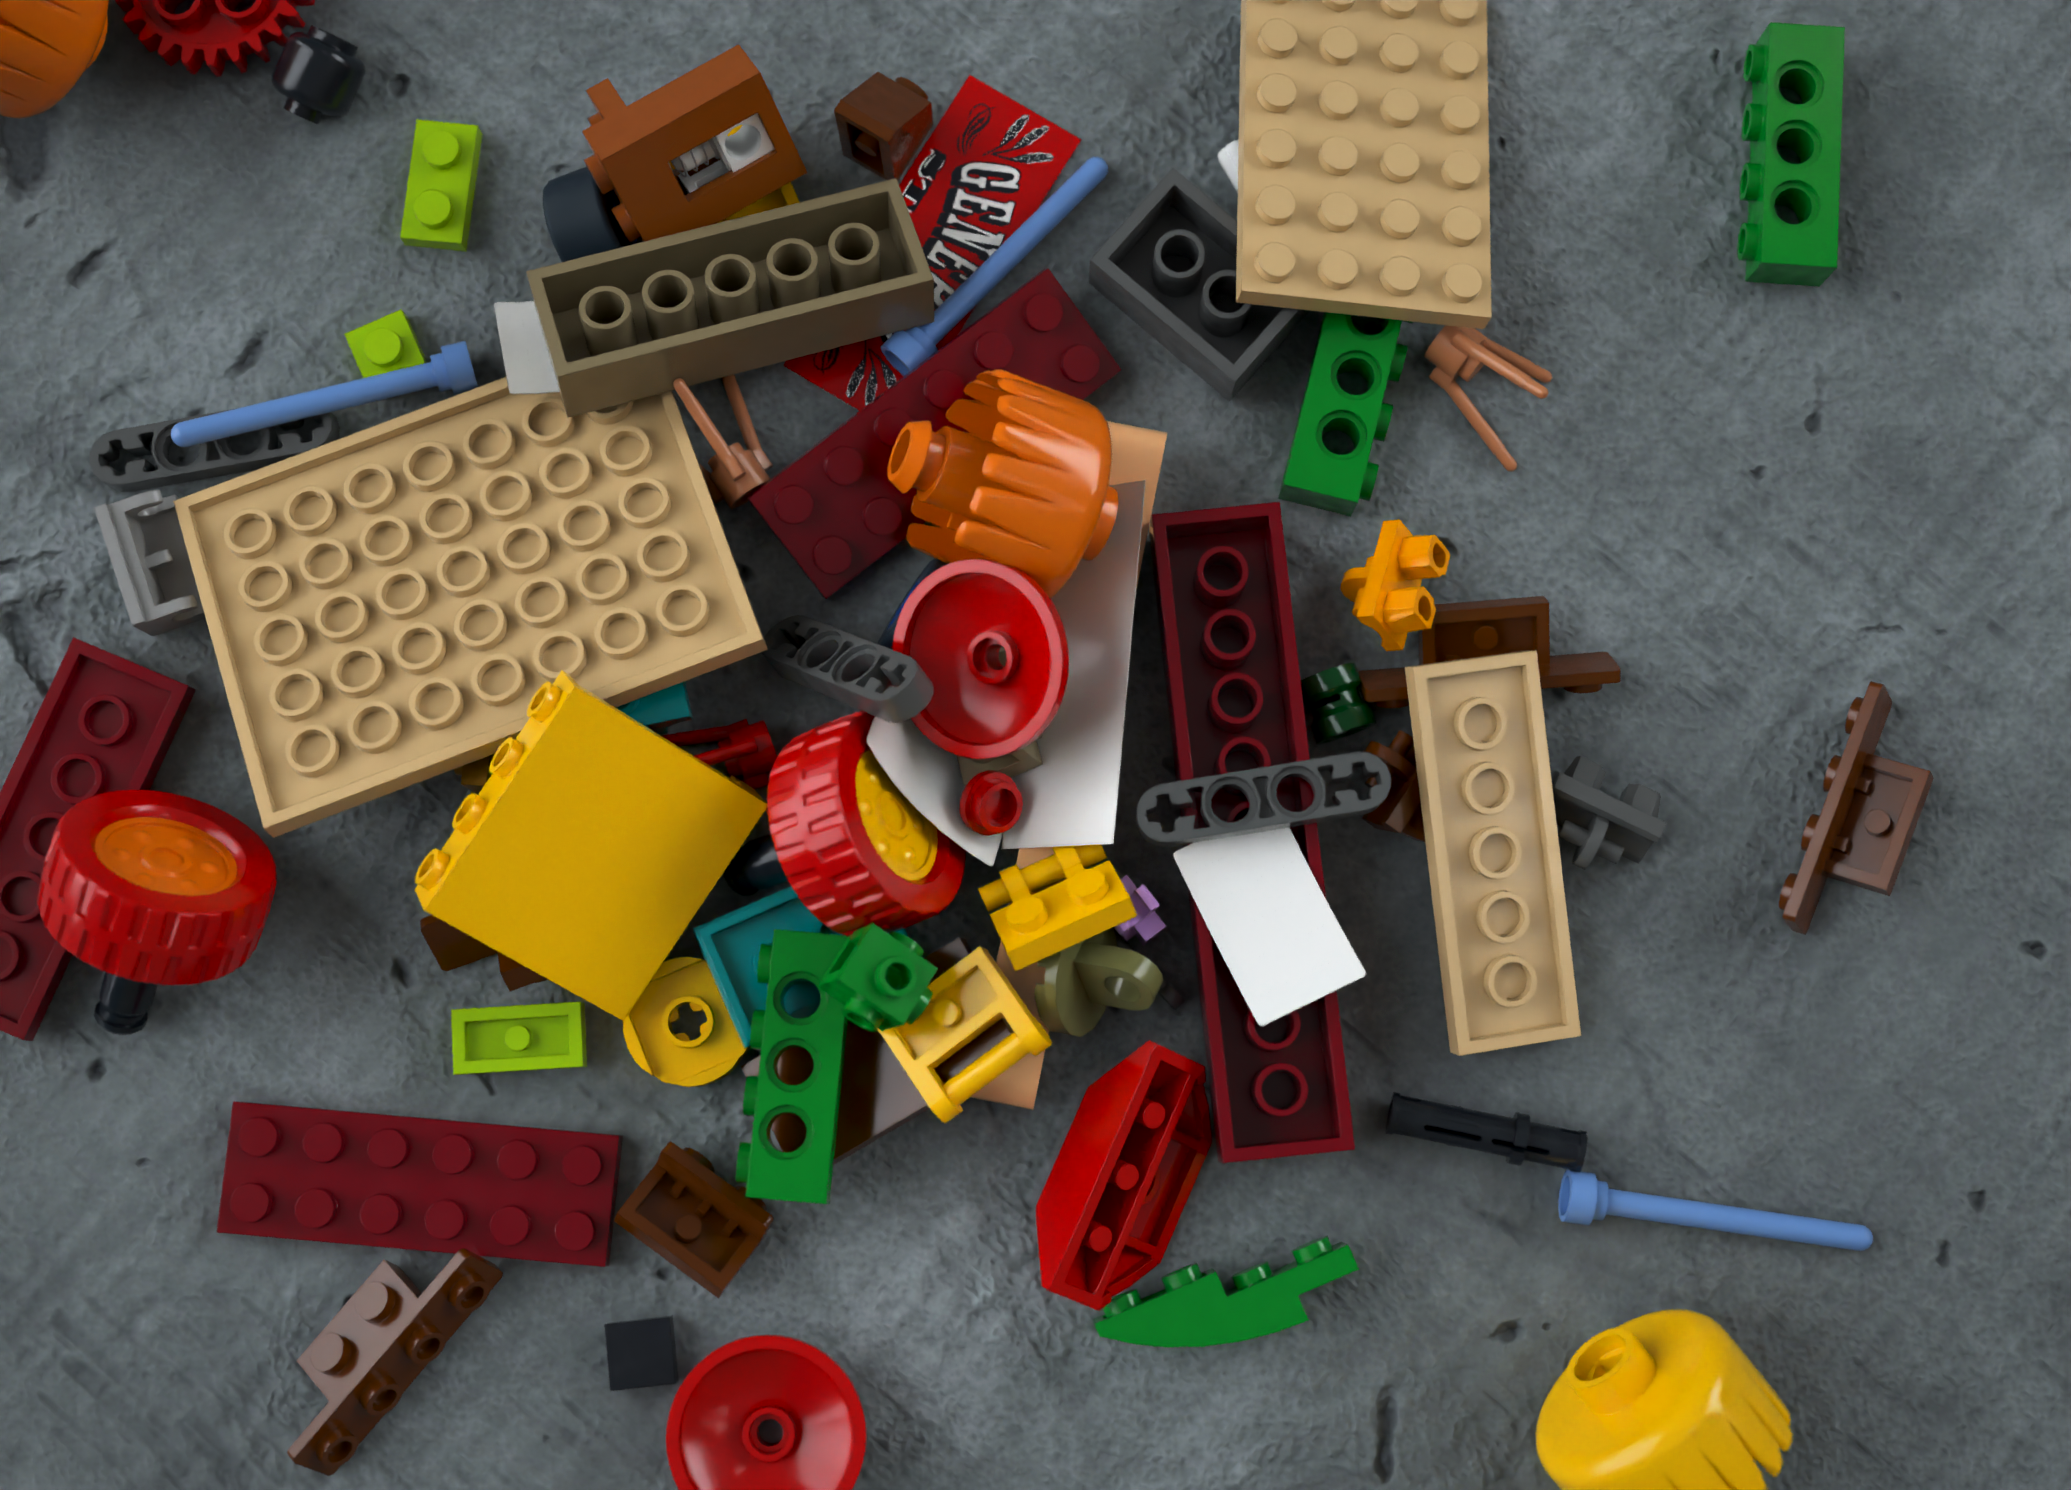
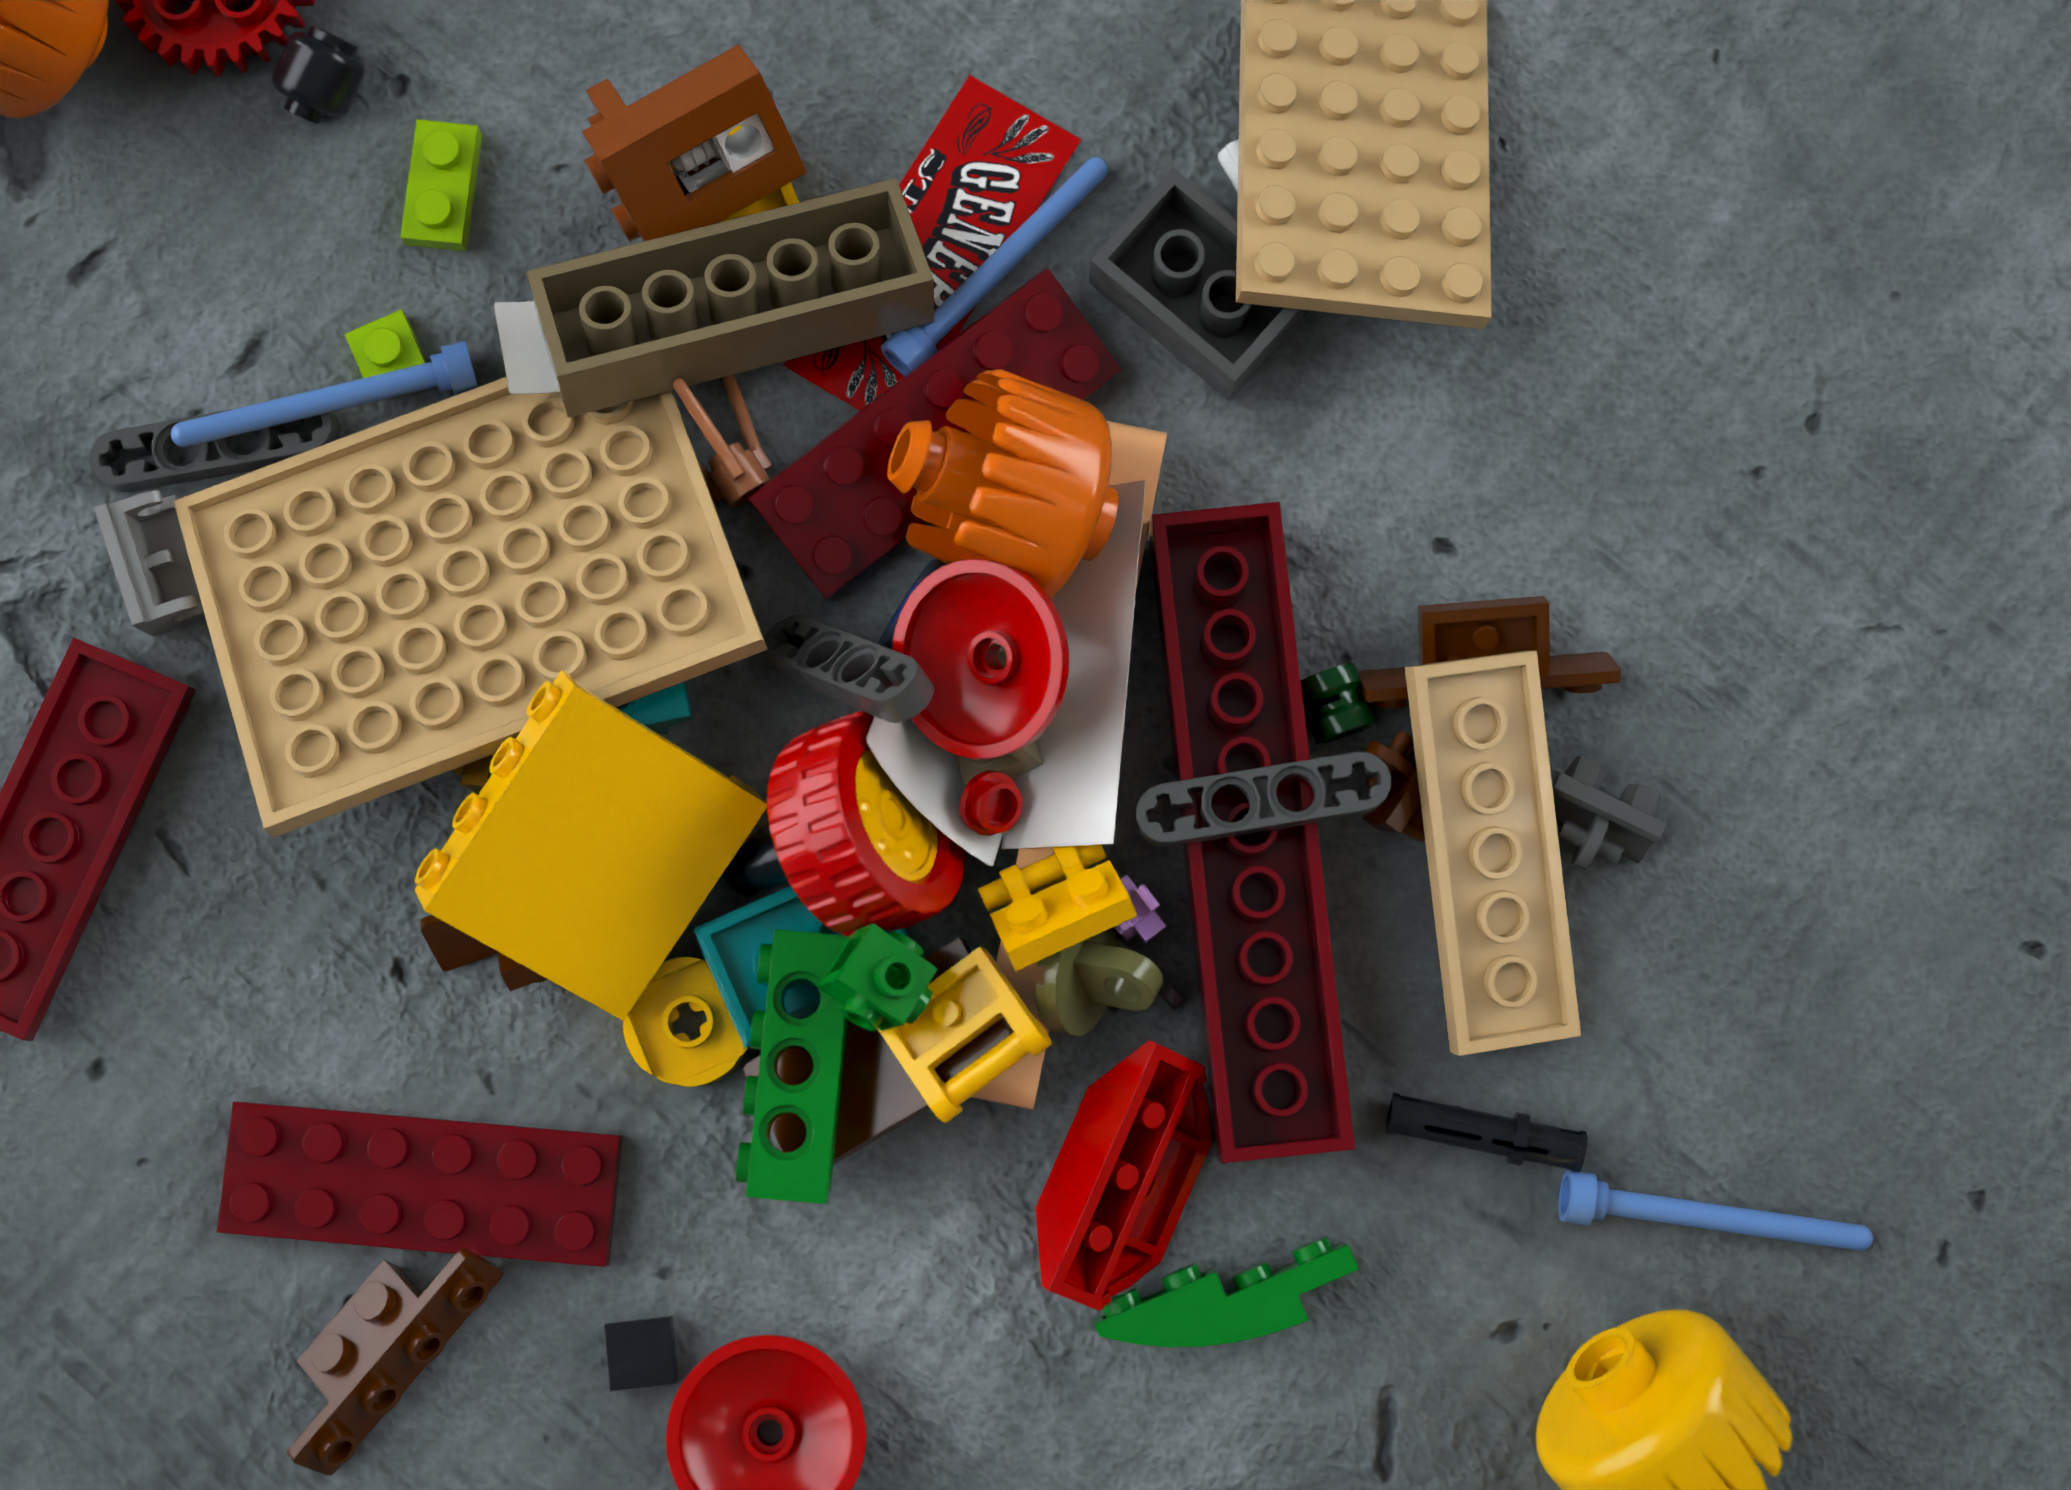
(154, 895): red wheel -> none
(518, 1038): lime plate -> none
(581, 216): black wheel -> none
(695, 1218): reddish brown bracket -> none
(742, 747): red plant -> none
(884, 124): reddish brown slope -> none
(1269, 920): white sticker -> none
(1312, 471): green brick -> none
(1388, 587): light orange hips -> none
(1463, 353): nougat plant -> none
(1813, 66): green brick -> none
(1864, 818): reddish brown bracket -> none

